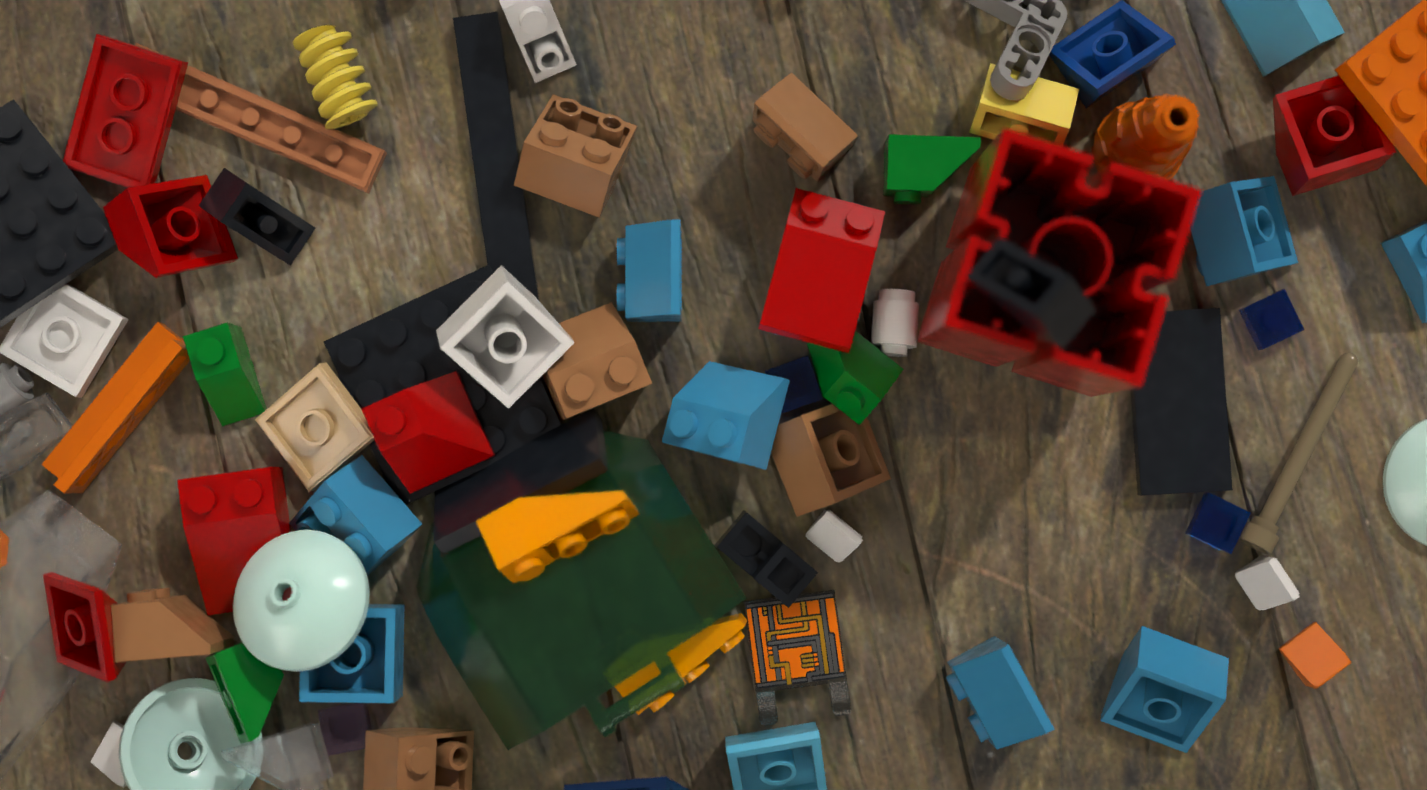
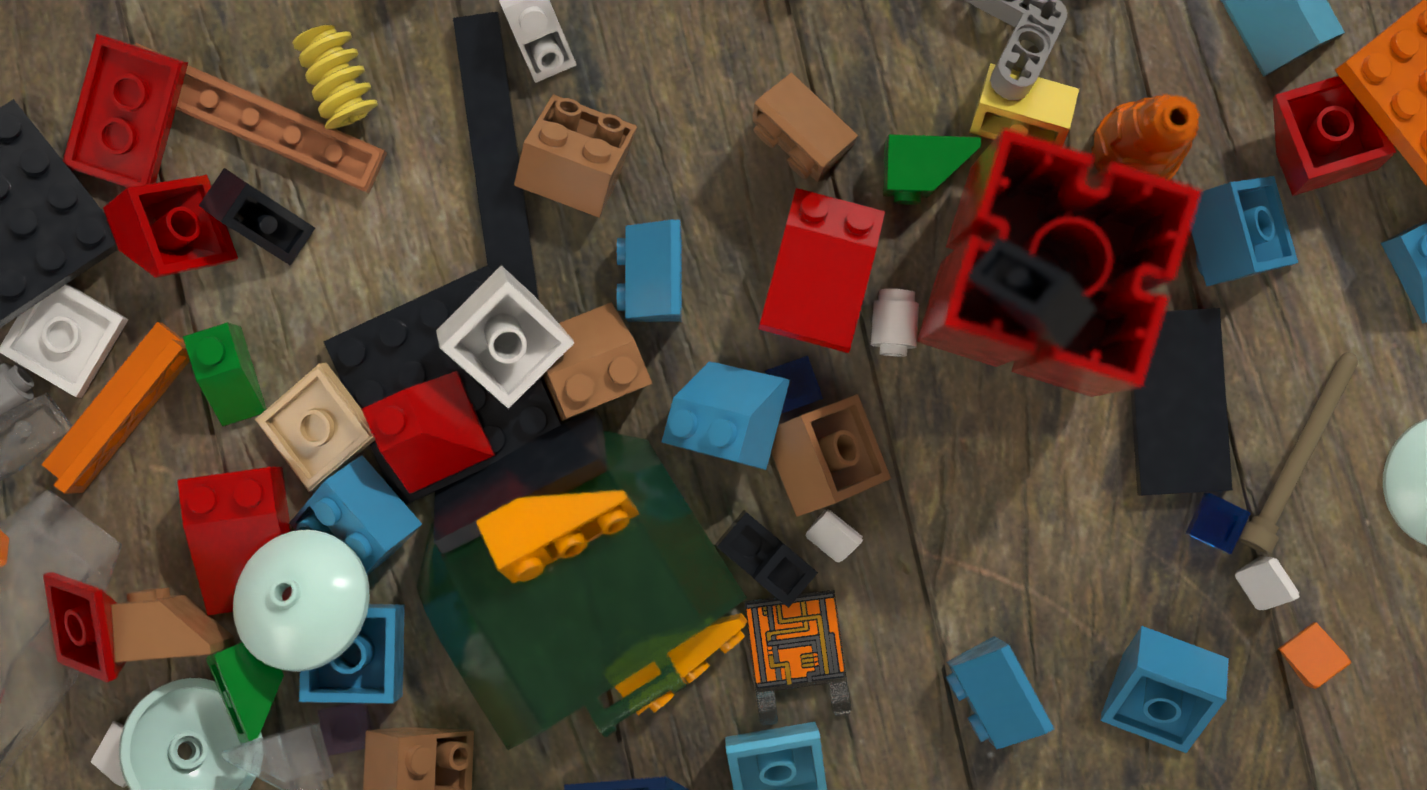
(854, 379): green slope -> none
(1109, 51): blue slope -> none
(1271, 319): clear blue plate -> none

